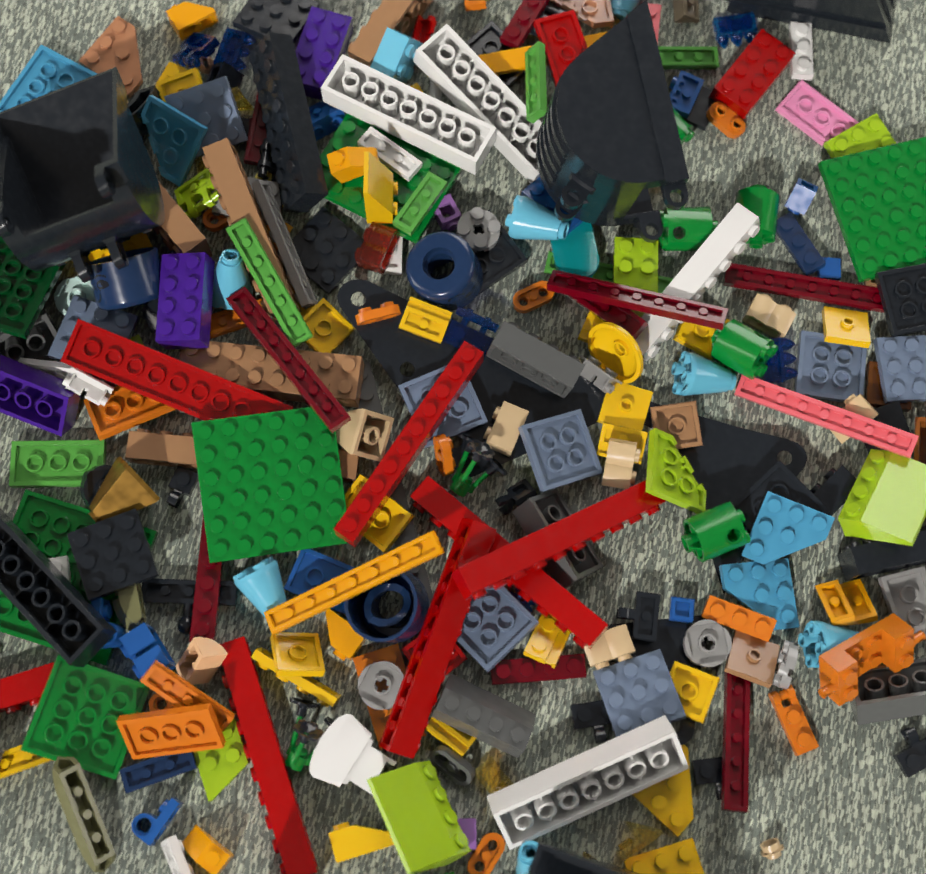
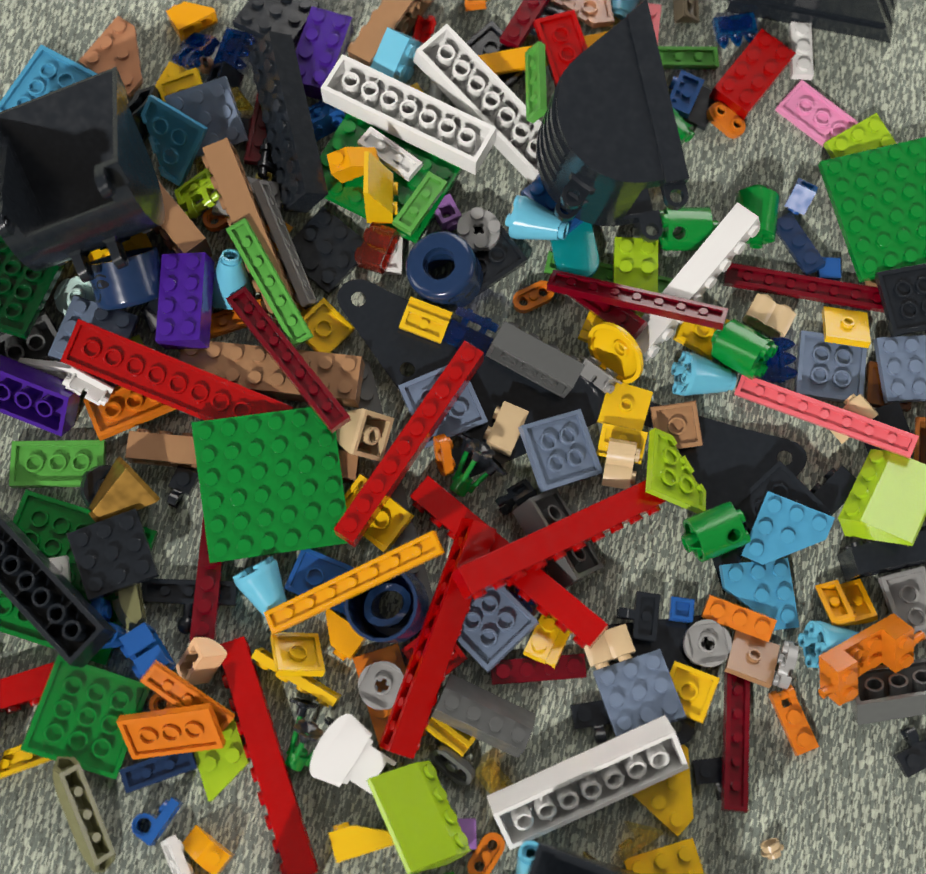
(387, 311): orange plate -> none

